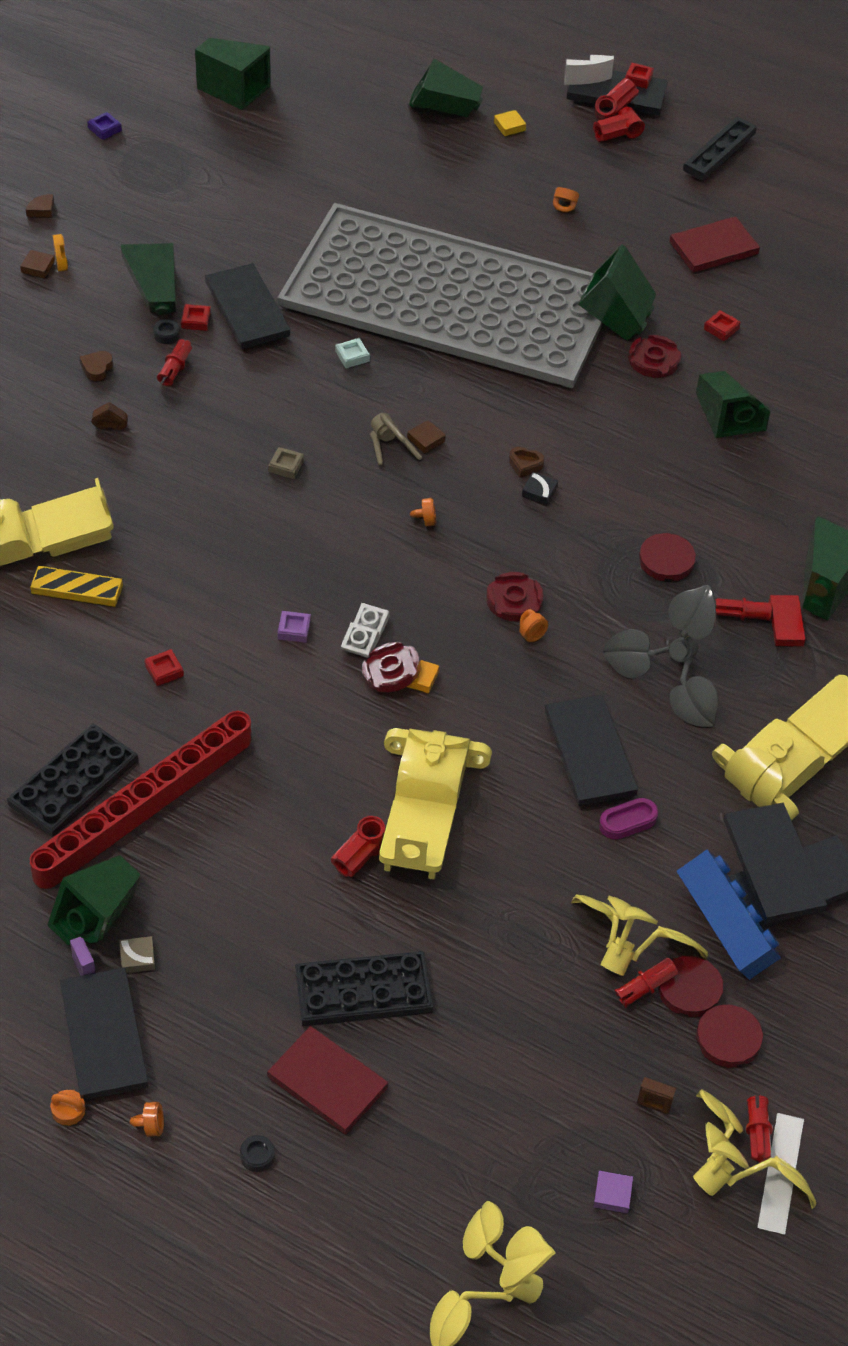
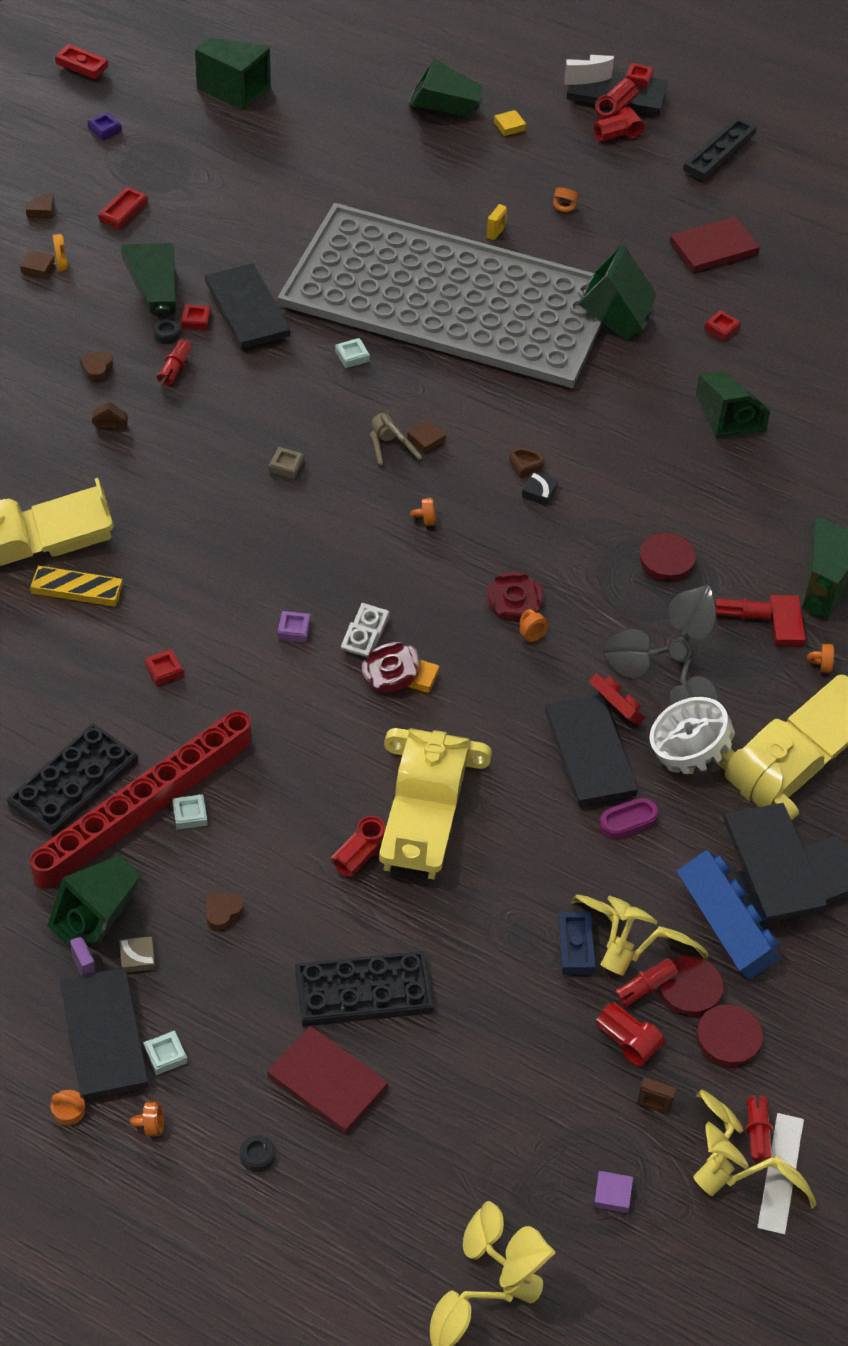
(81, 61): none -> red plate
(123, 208): none -> red tile
(165, 1052): none -> light aqua tile
(189, 812): none -> light aqua tile
(222, 909): none -> reddish brown tile
(496, 222): none -> yellow tile
(576, 943): none -> dark blue plate
(626, 705): none -> red plate
(636, 1040): none -> red piece
(654, 356): dark red tile -> none
(691, 734): none -> white gear
(824, 658): none -> orange tile

